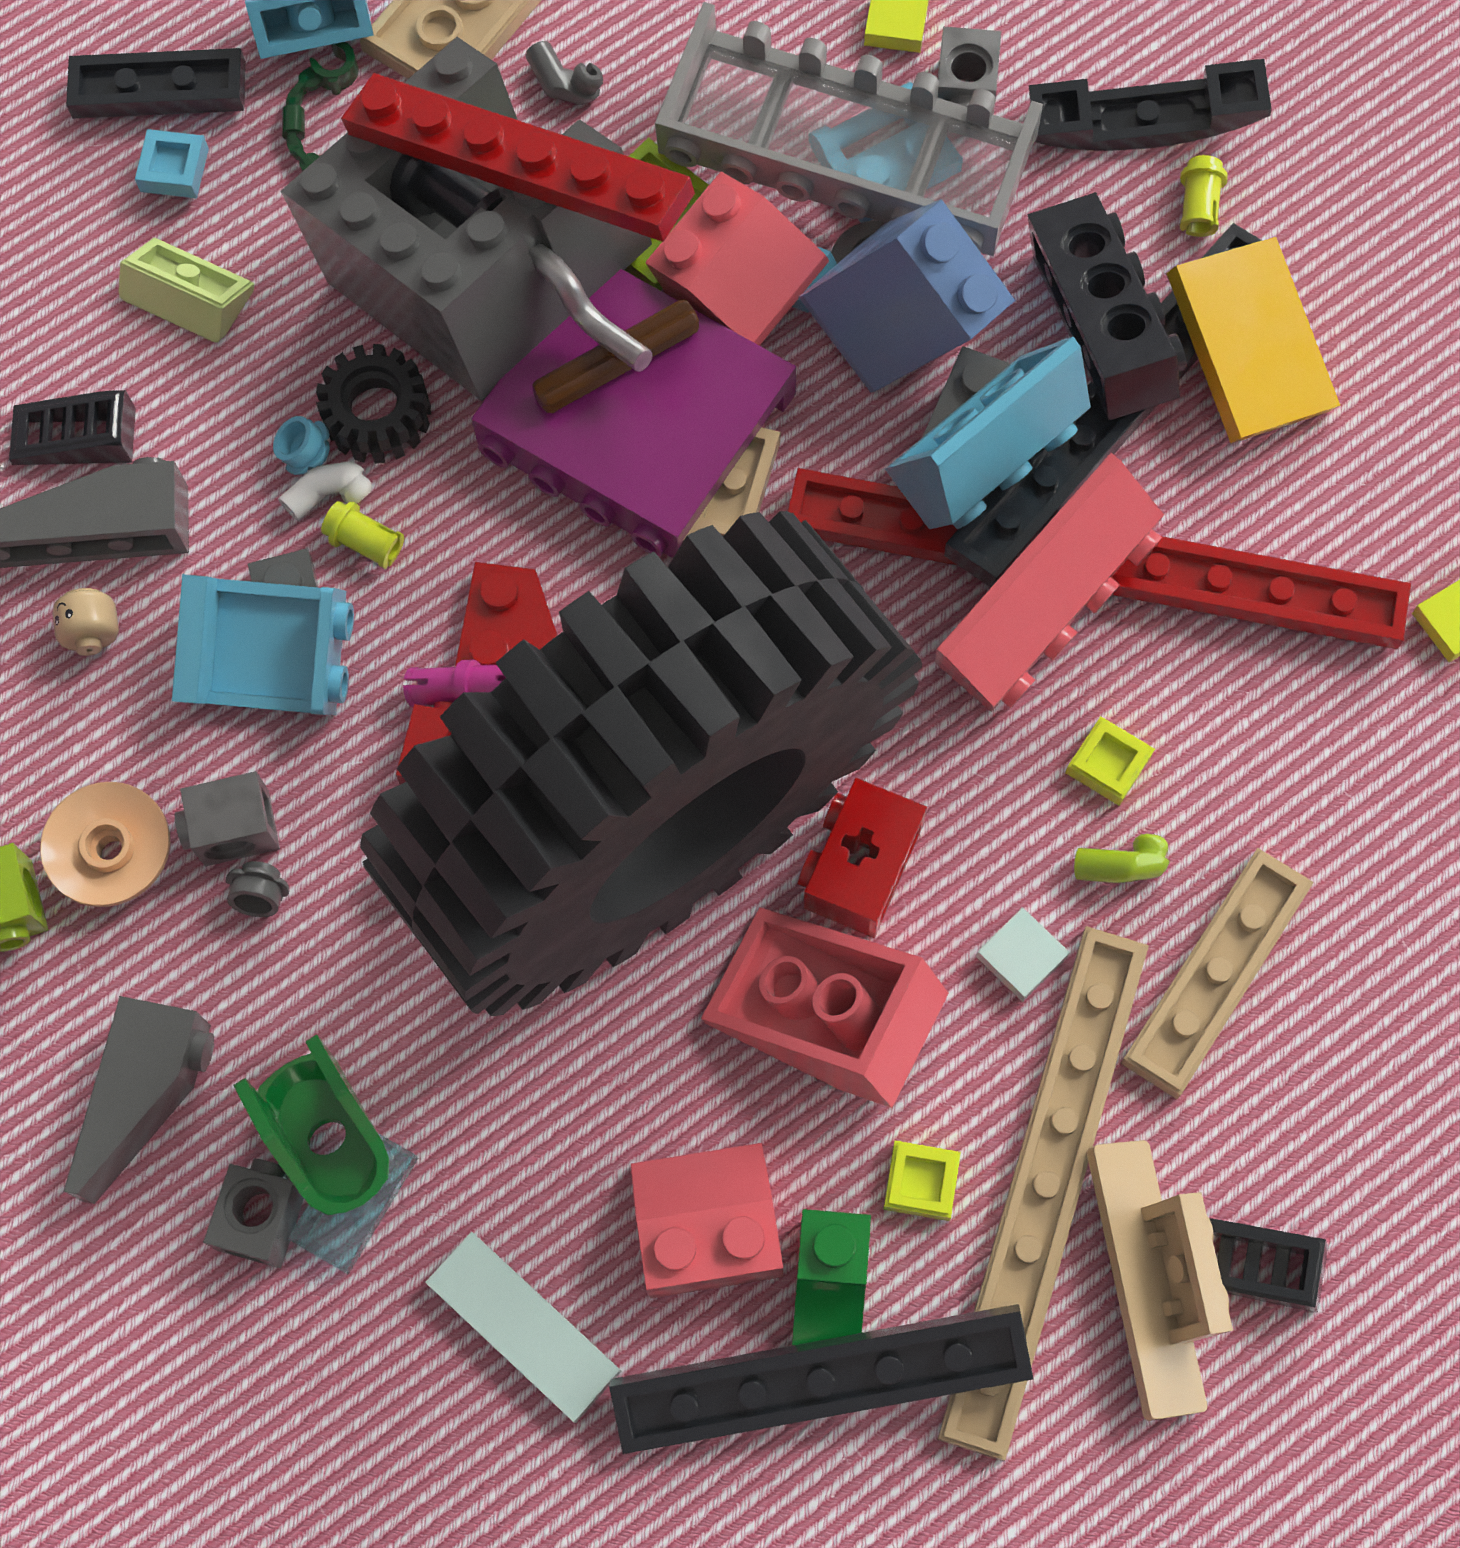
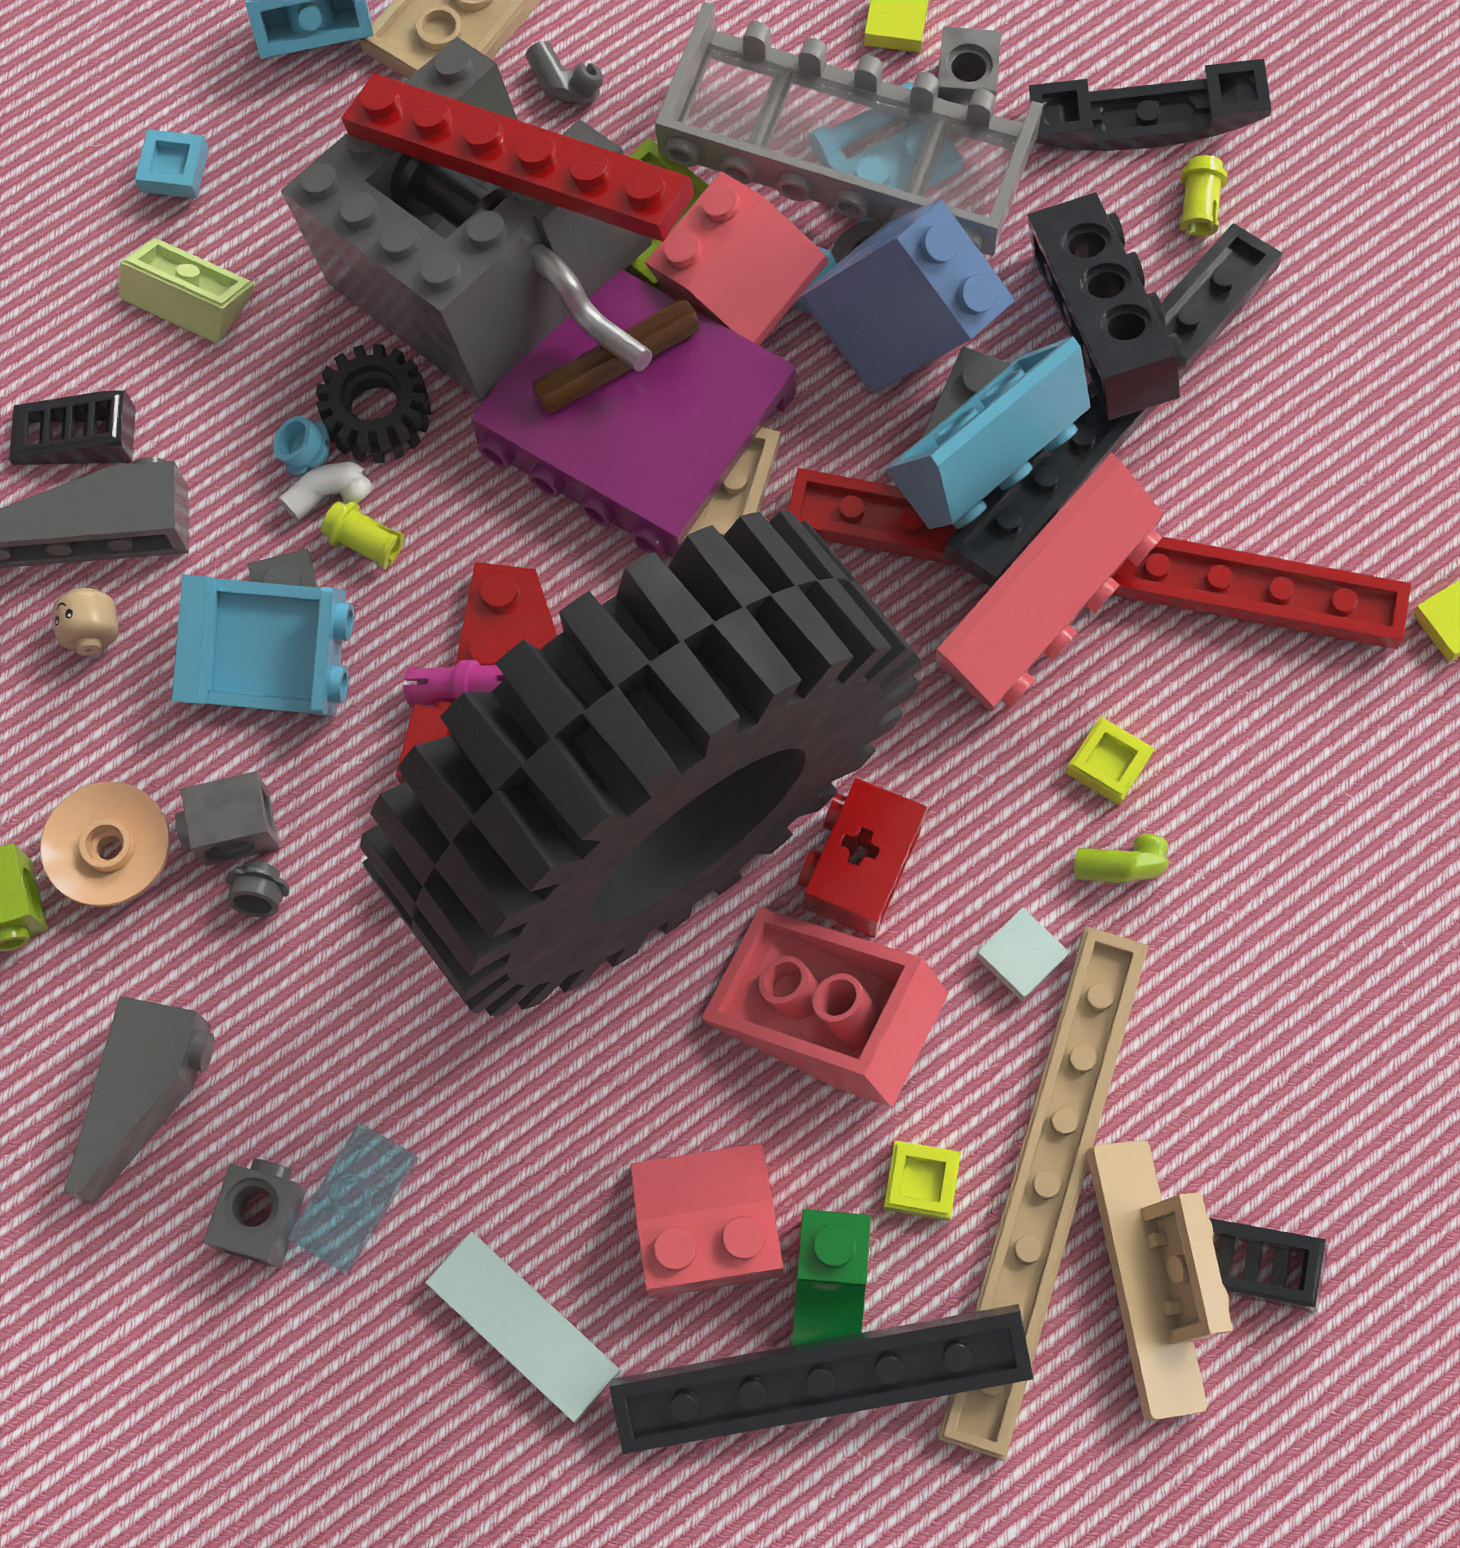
(156, 83): black plate -> none
(297, 1103): green piece -> none
(309, 80): dark green piece -> none
(1217, 973): tan tile -> none
(1253, 339): yellow tile -> none

